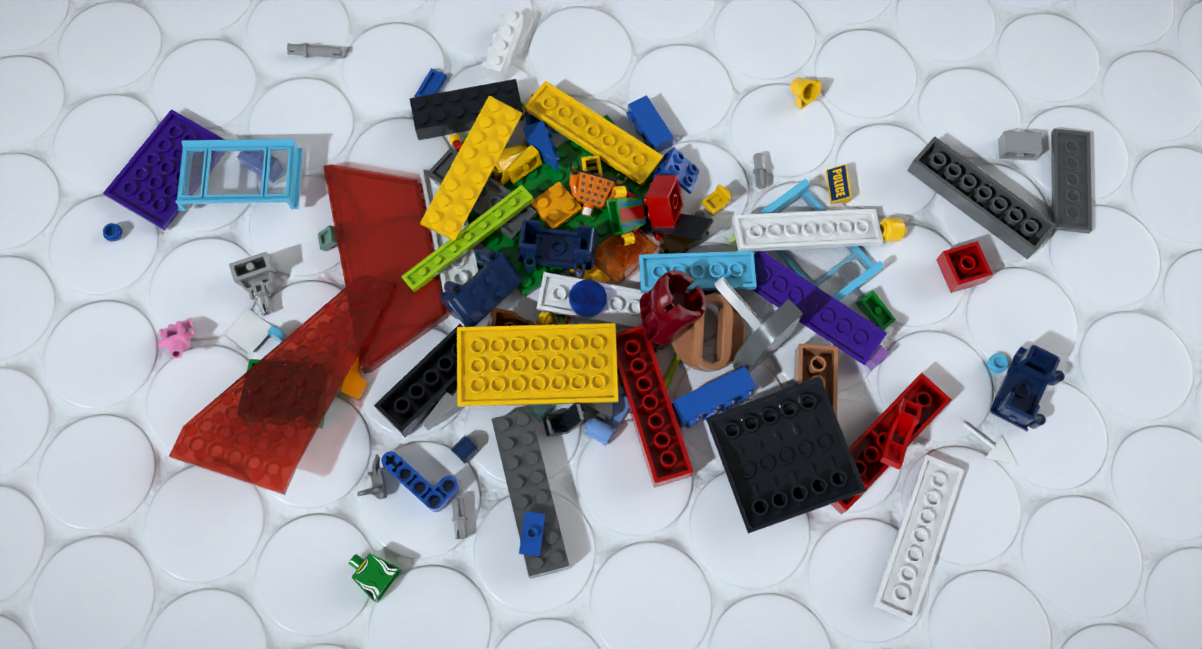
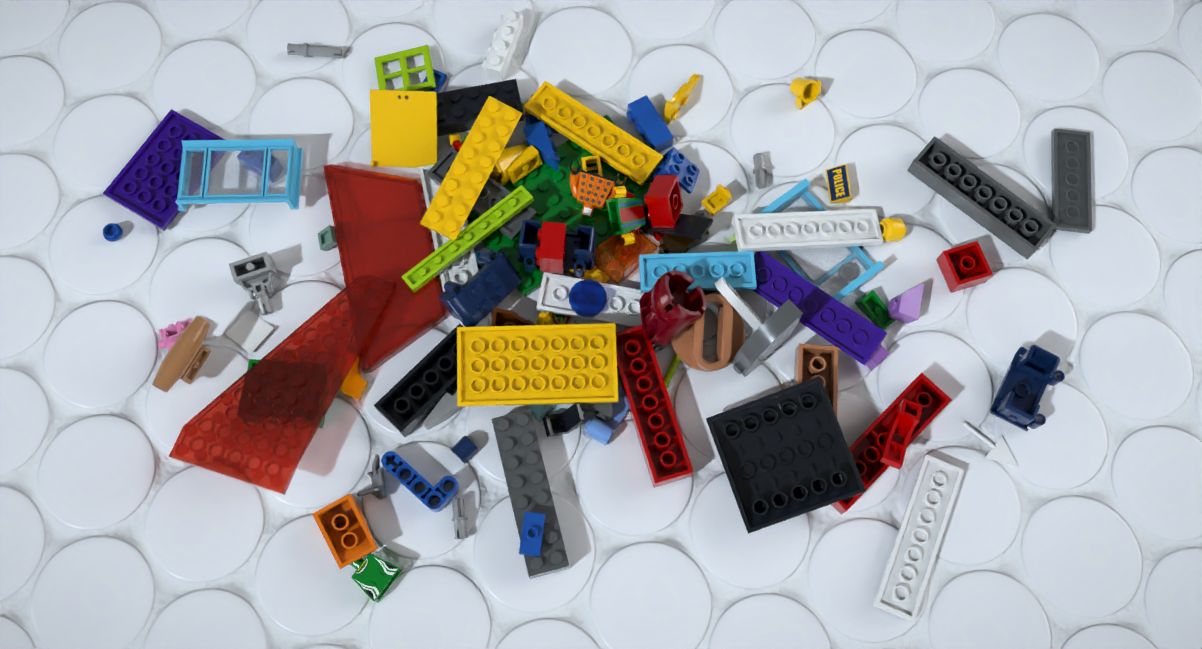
(184, 356): none -> medium nougat plate
(277, 334): medium azure tile -> none
(345, 530): none -> orange slope
(402, 57): none -> lime window
(403, 128): none -> yellow door
(551, 247): none -> red brick
(556, 206): light orange plate -> none
(679, 99): none -> yellow wing
(712, 397): blue brick -> none
(906, 305): none -> slope
(998, 363): medium azure tile -> none
(1019, 145): light grey brick -> none

